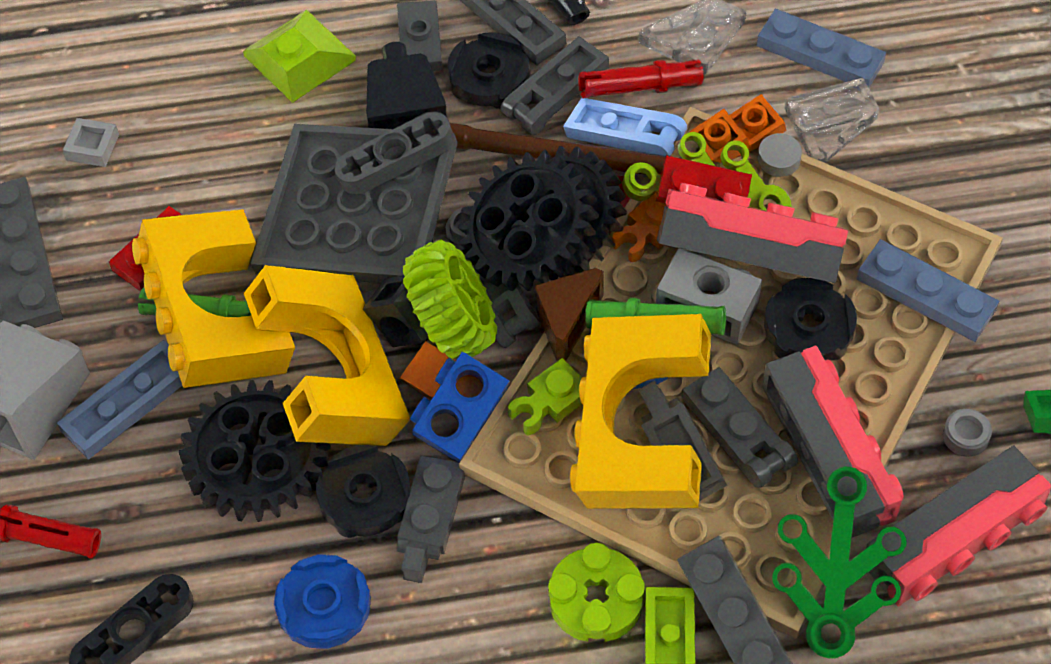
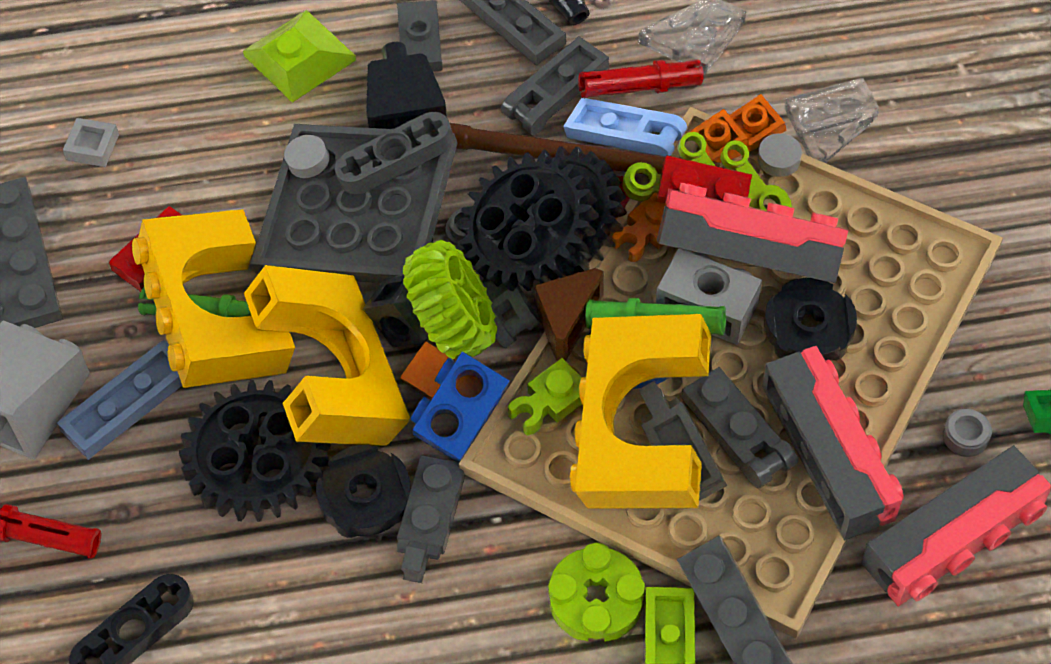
(306, 156): none -> light grey tile
(322, 601): blue tile -> none
(487, 88): black plate -> none
(820, 48): sand blue plate -> none
(837, 571): green plant -> none
(927, 290): sand blue plate -> none

